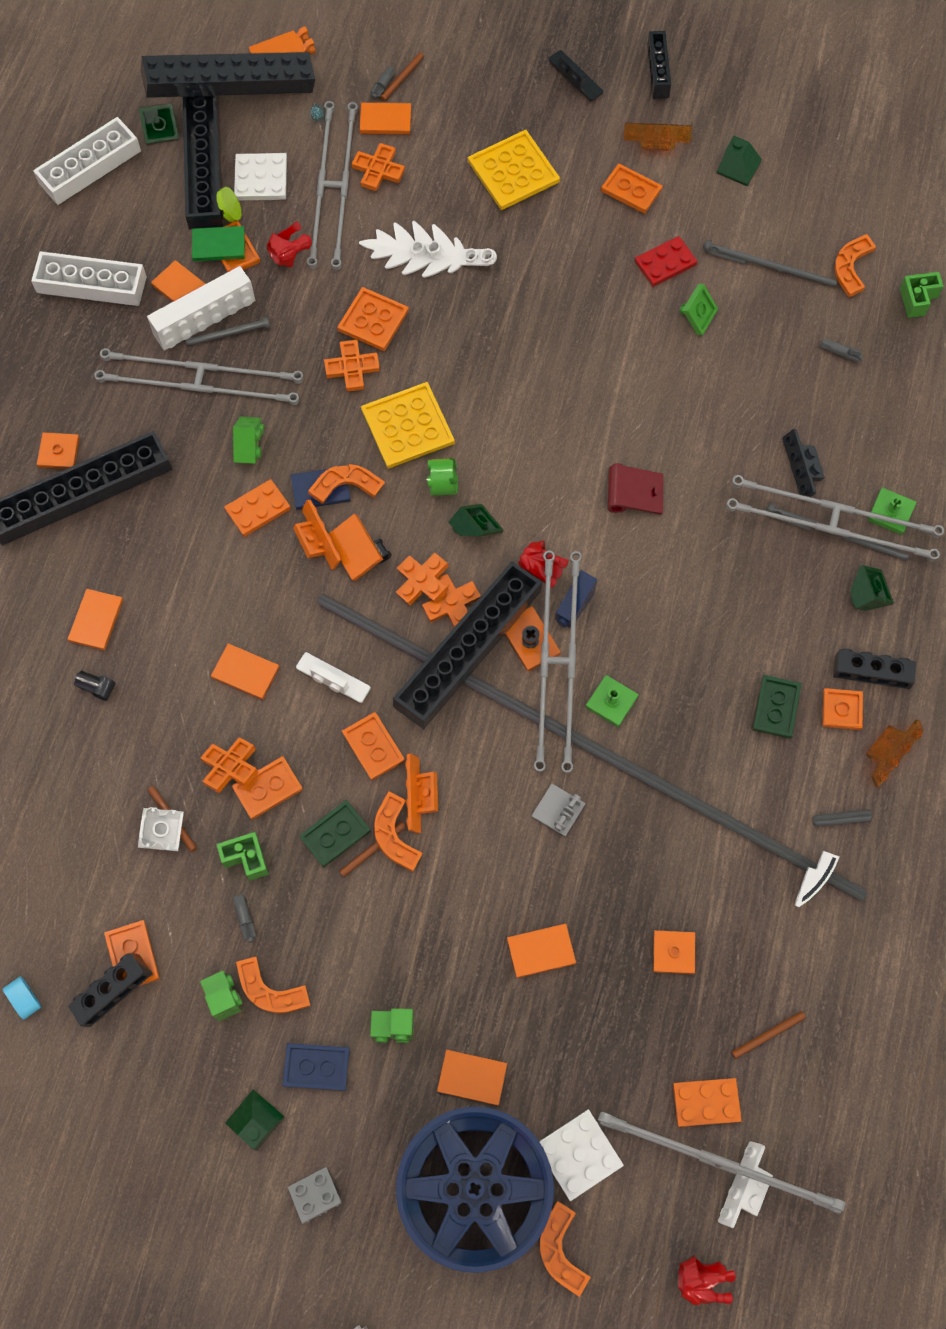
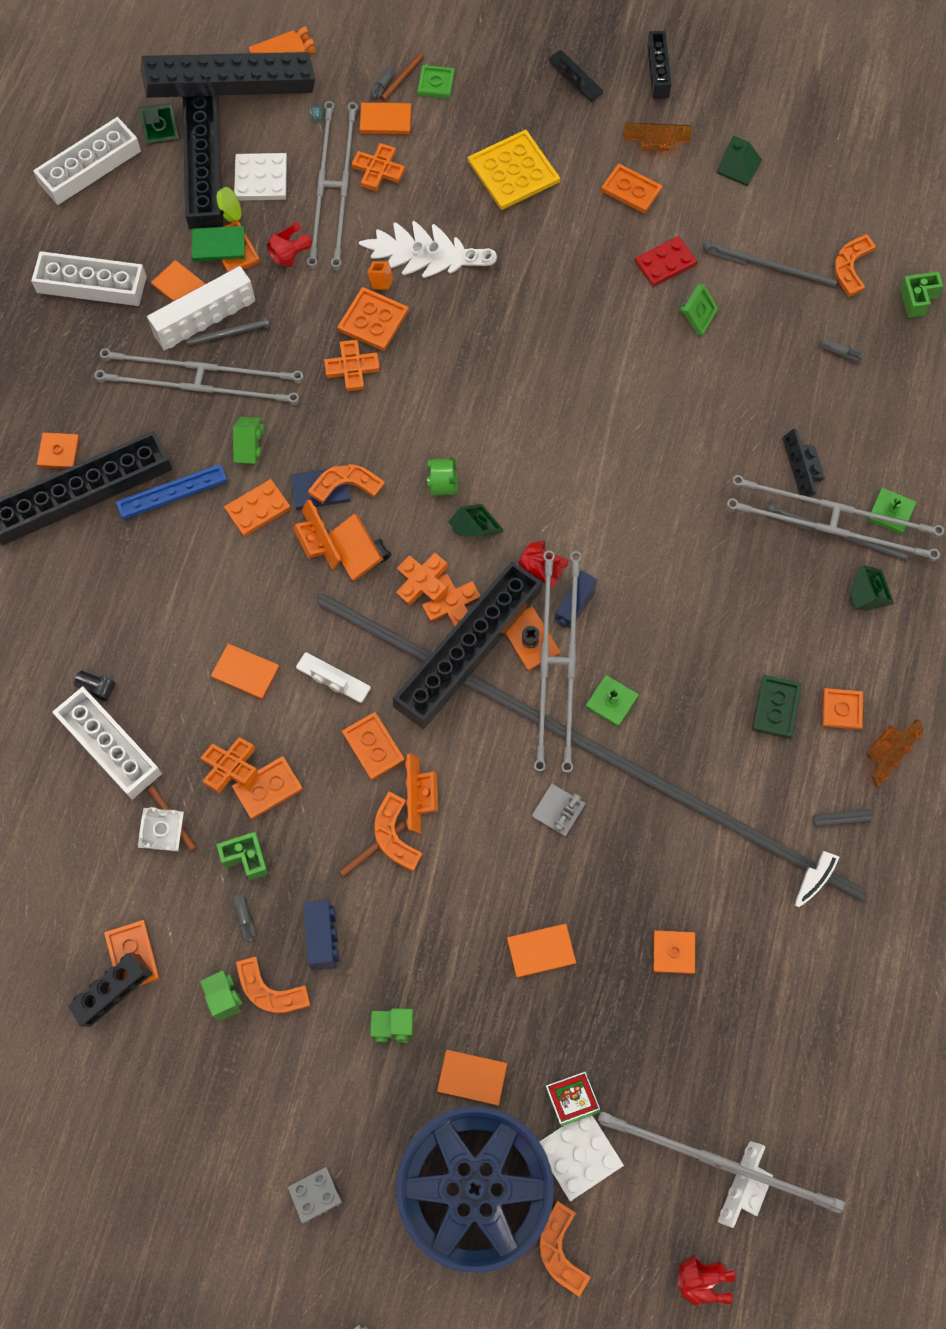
(22, 998): medium azure beam -> none
(95, 619): orange tile -> none
(107, 743): none -> white brick
(171, 492): none -> blue plate
(254, 1120): dark green slope -> none
(316, 1067): dark blue plate -> none
(321, 935): none -> dark blue brick
(334, 833): dark green plate -> none
(380, 275): none -> orange brick
(407, 425): yellow plate -> none
(436, 81): none -> bright green tile
(573, 1099): none -> tile
(634, 489): dark red door -> none
(706, 1102): orange plate -> none
(768, 1035): dark orange bar -> none
(864, 673): black brick -> none

